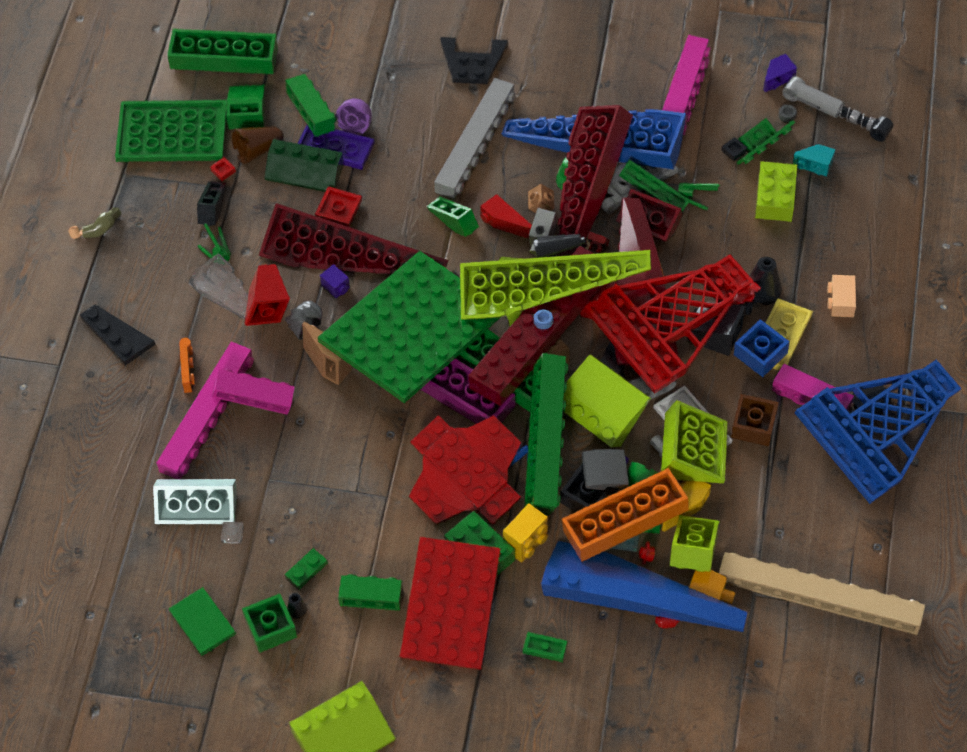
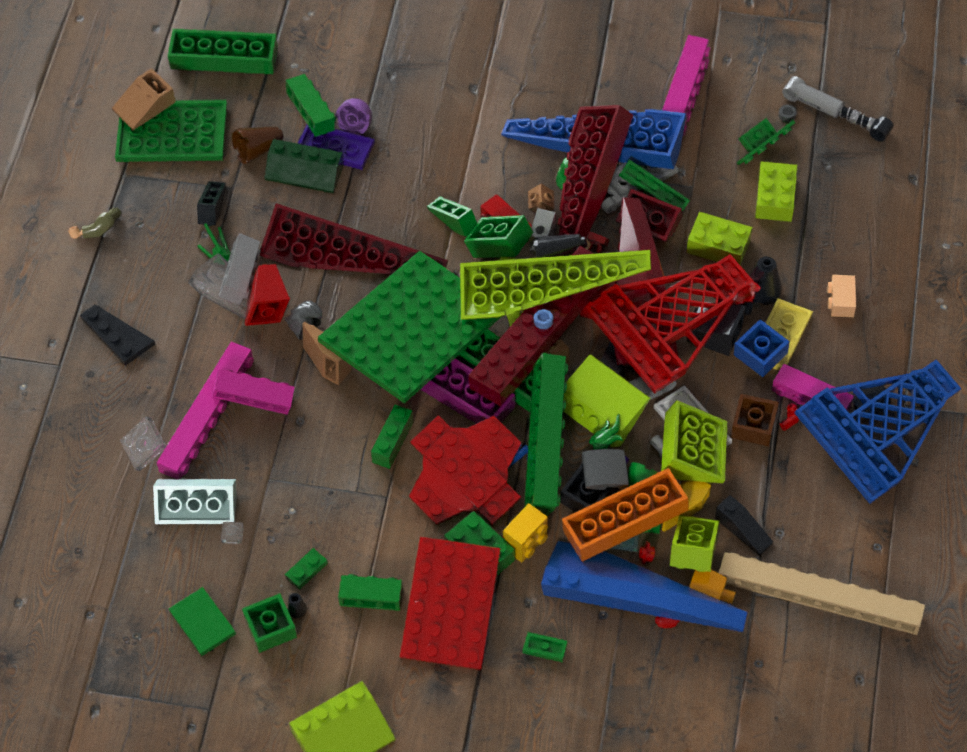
(143, 443): none -> clear plate
(144, 99): none -> medium nougat slope
(186, 364): orange plate -> none
(222, 169): red plate -> none
(239, 269): none -> light grey brick
(246, 106): green slope -> none
(335, 281): dark purple brick -> none
(338, 206): red plate -> none
(392, 436): none -> green brick
(472, 67): black wing -> none
(474, 138): light grey brick -> none
(498, 236): none -> green brick
(606, 435): none -> green piece
(687, 190): green plant -> none
(718, 237): none -> lime brick
(734, 149): black plate -> none
(742, 525): none -> black slope
(779, 72): dark purple slope -> none
(791, 419): none -> red arm
(815, 159): teal slope -> none

